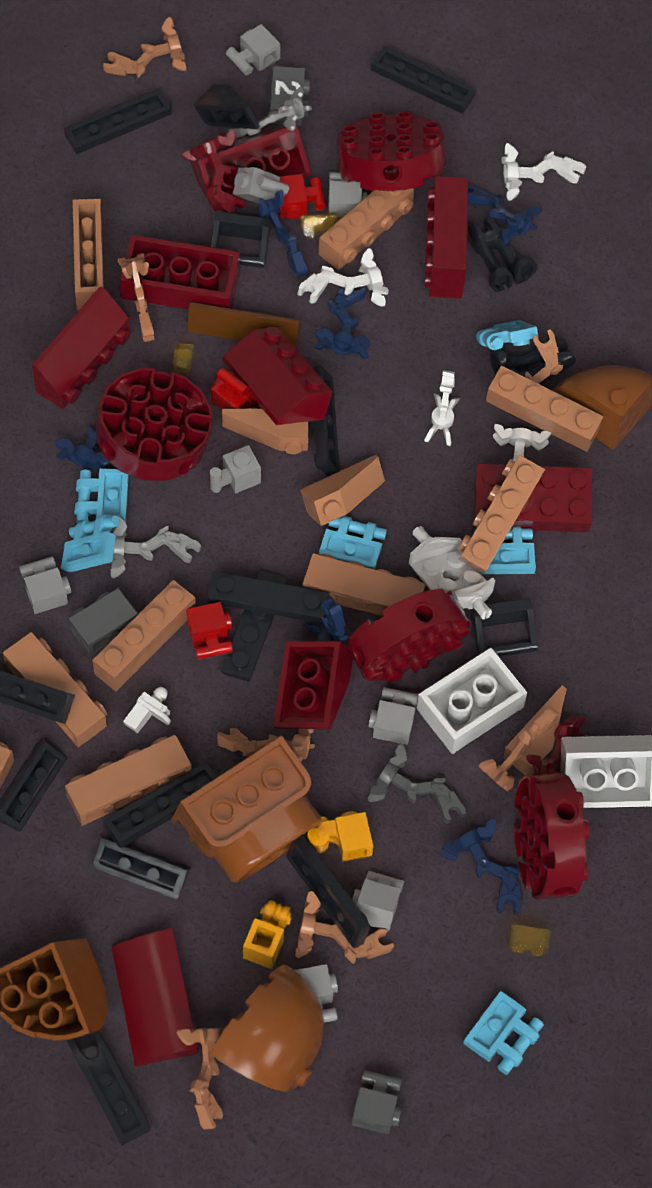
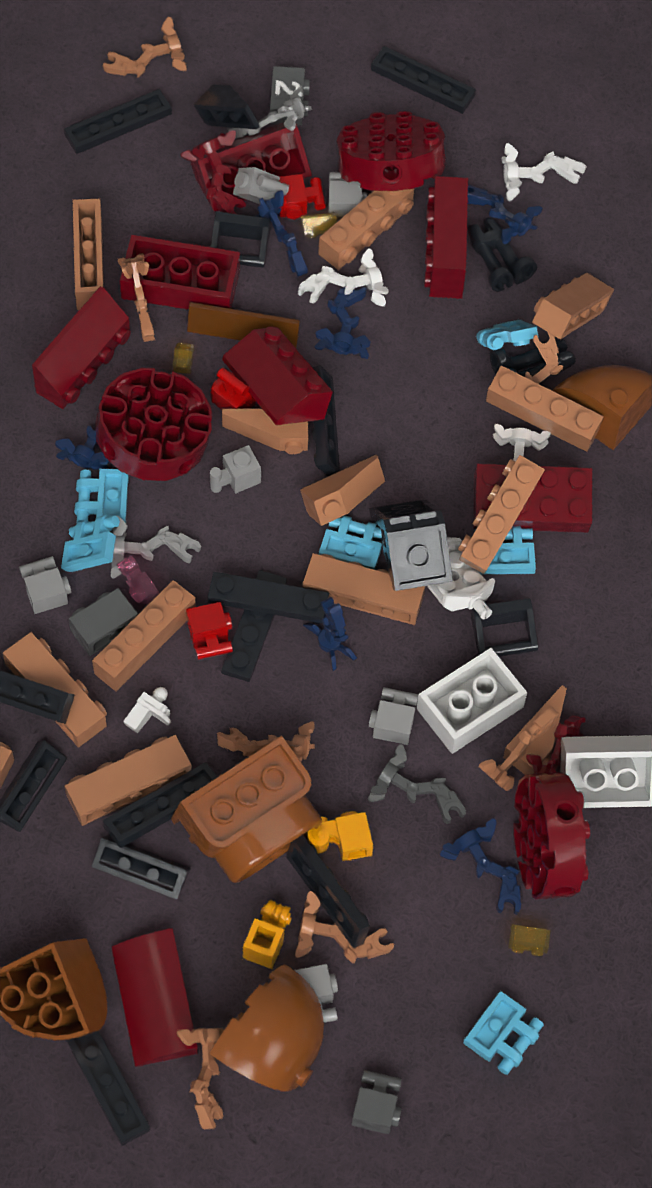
(140, 585): none -> clear pink plate
(256, 48): light grey brick -> none
(312, 684): dark red slope -> none
(378, 899): light grey brick -> none
(409, 635): dark red brick -> none
(414, 543): none -> bracket
(442, 415): white piece -> none
(572, 305): none -> nougat brick

